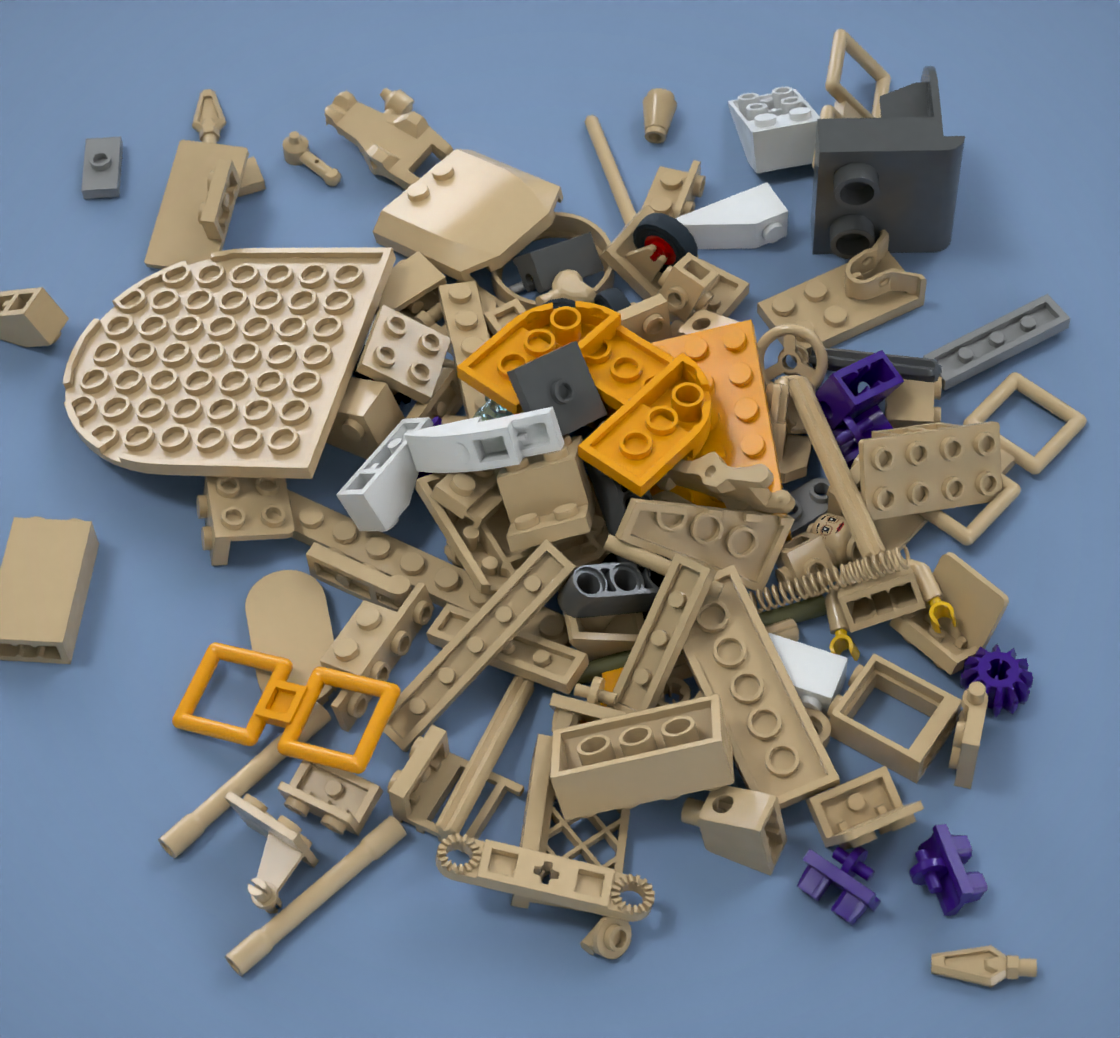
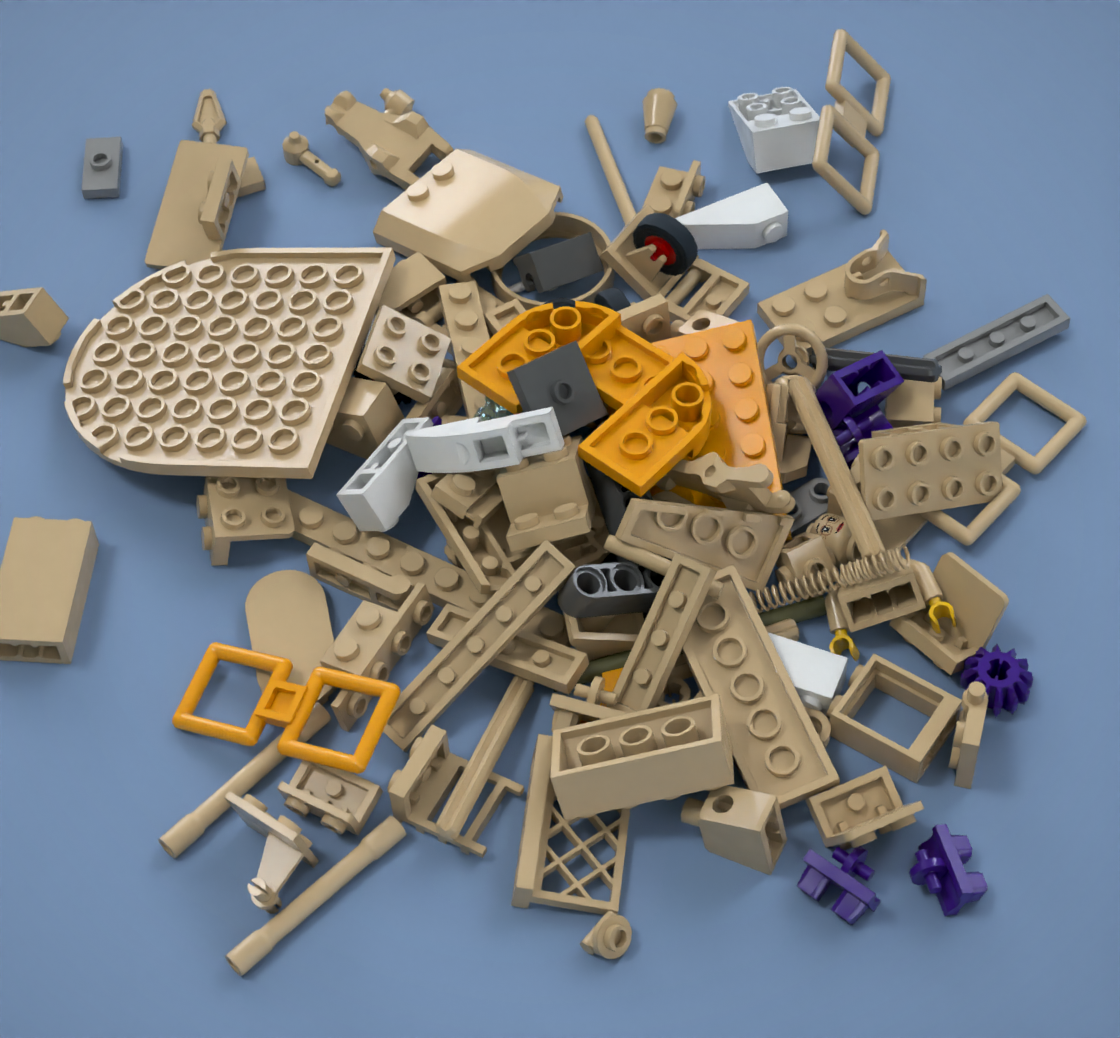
(568, 285): tan rock -> none
(570, 884): tan piece -> none
(687, 286): tan brick -> none
(887, 176): dark grey plate -> none
(982, 965): tan piece -> none

